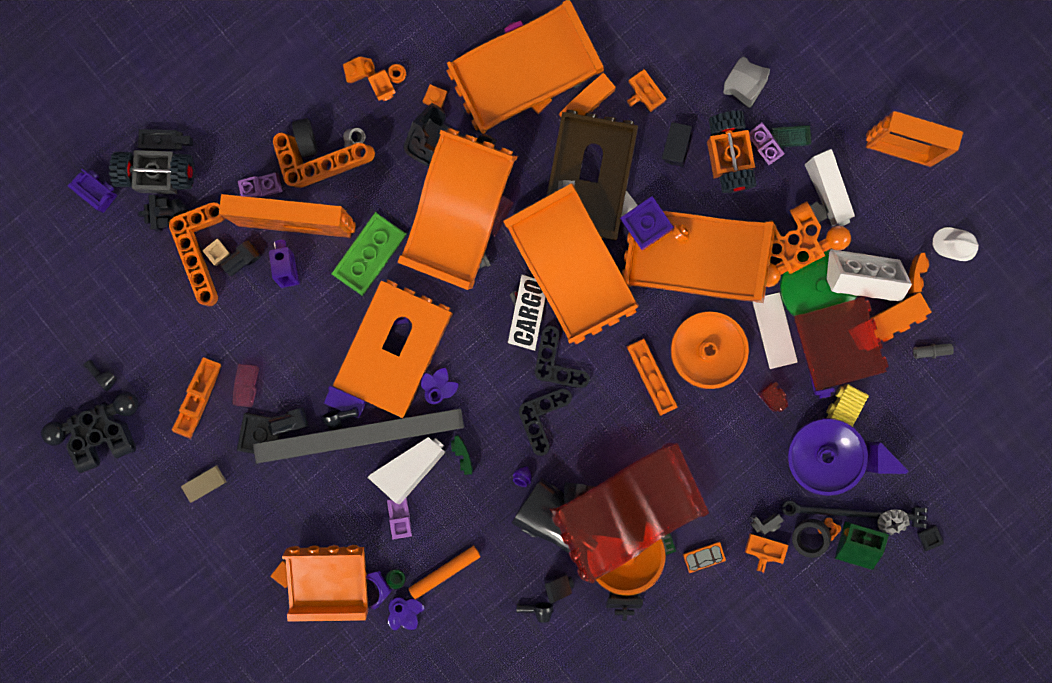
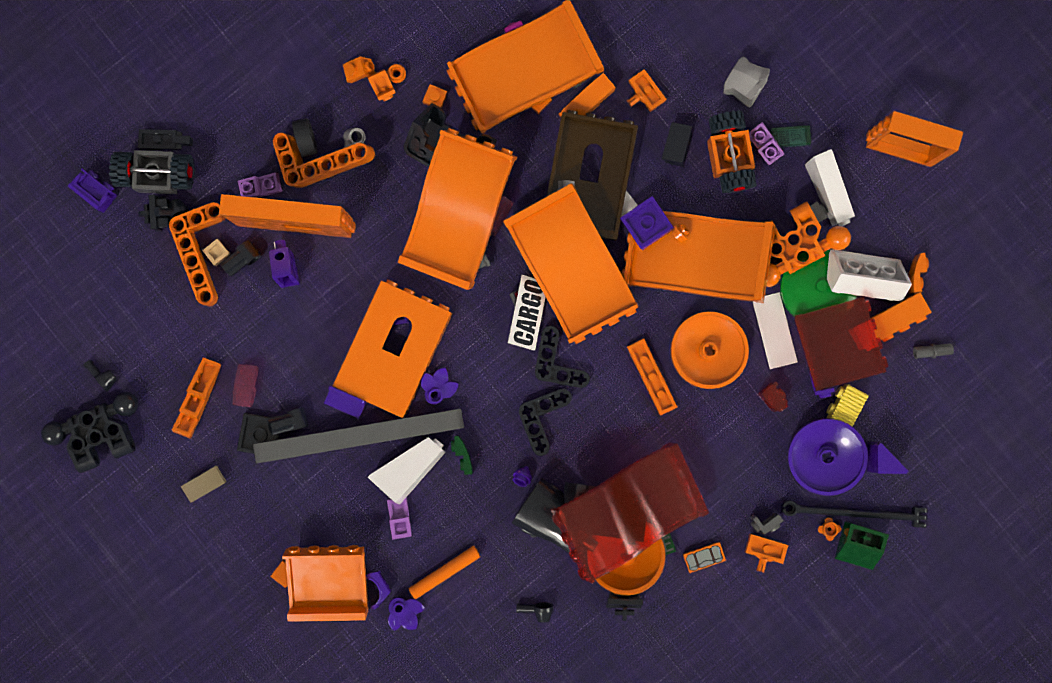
(334, 418): black bar -> none
(369, 254): bright green tile -> none
(395, 579): dark green plate -> none
(558, 587): black slope -> none
(812, 553): black tyre -> none
(899, 516): light grey gear -> none
(930, 538): black tile -> none
(955, 244): white piece -> none

